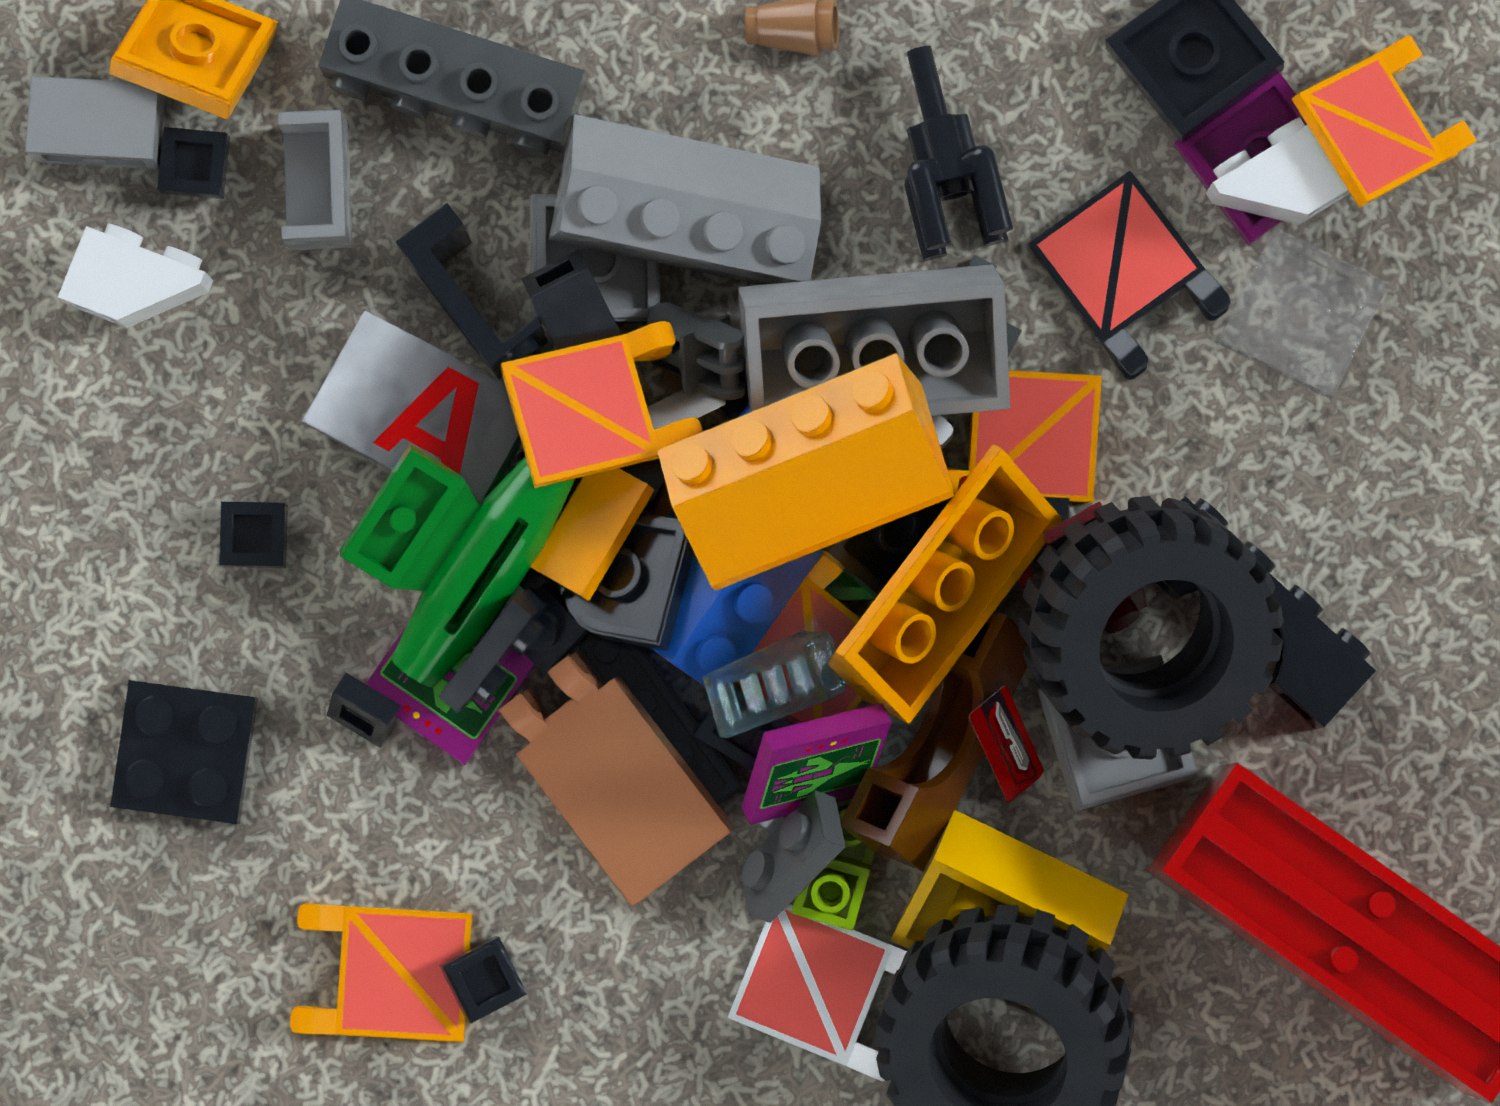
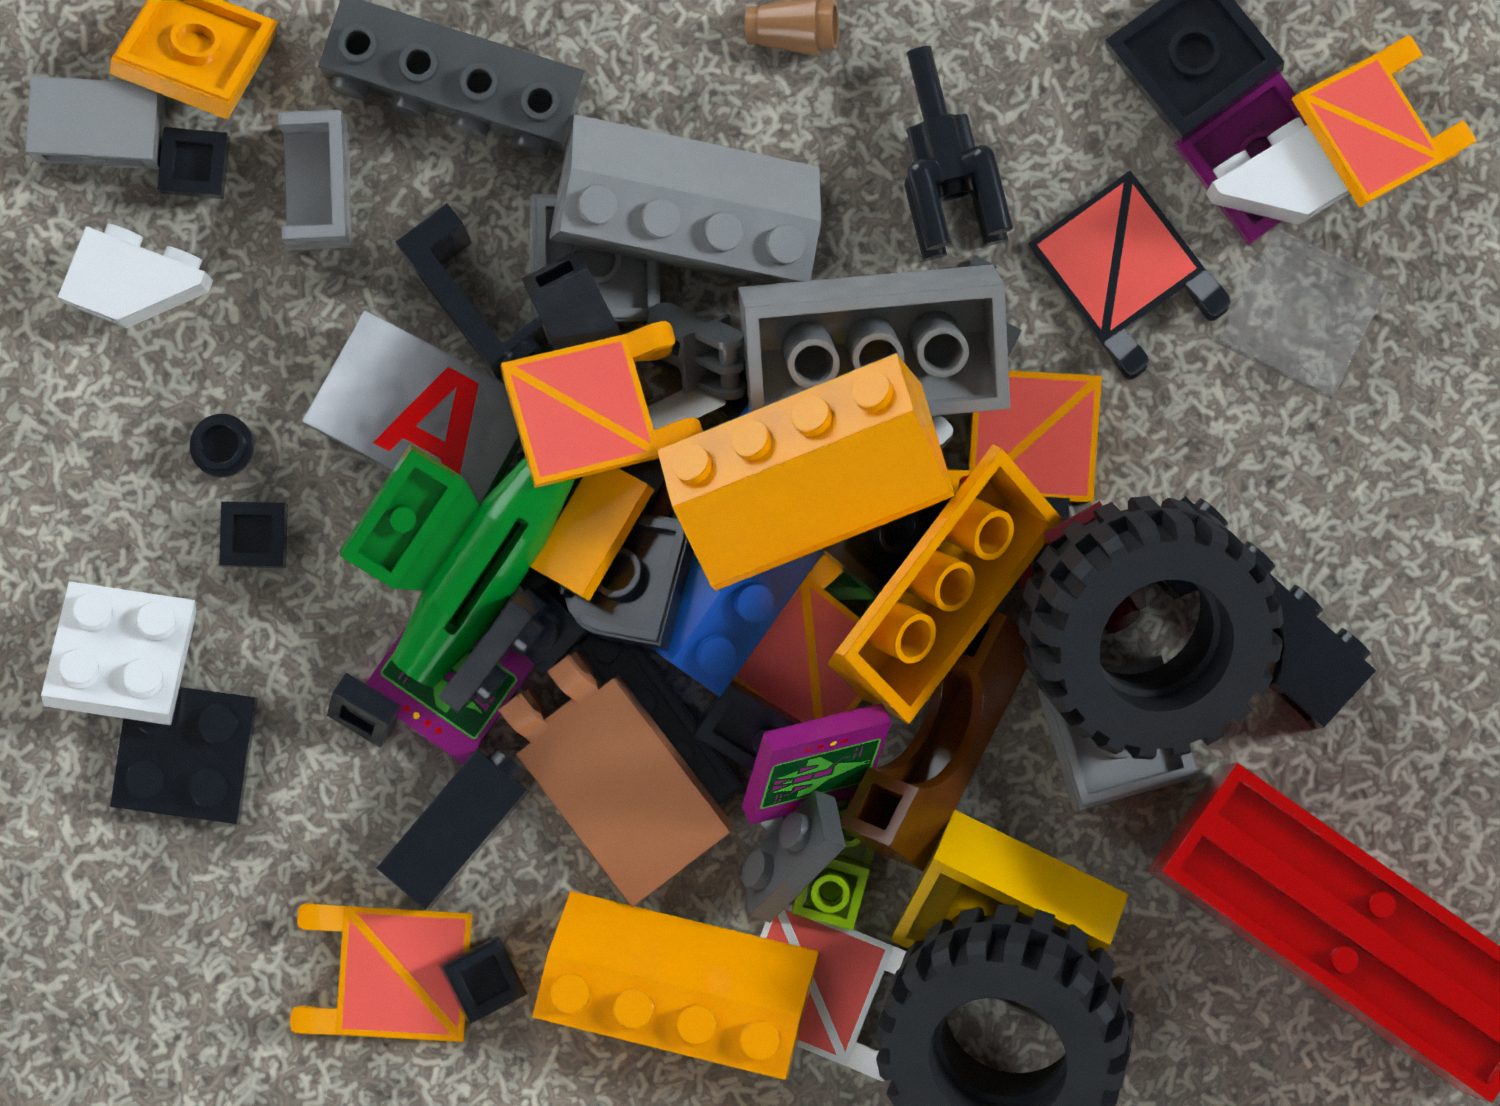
(119, 653): none -> white plate
(221, 445): none -> black plate
(455, 827): none -> black brick
(676, 985): none -> light orange slope
(810, 676): clear light blue slope -> none
(1006, 743): sticker -> none

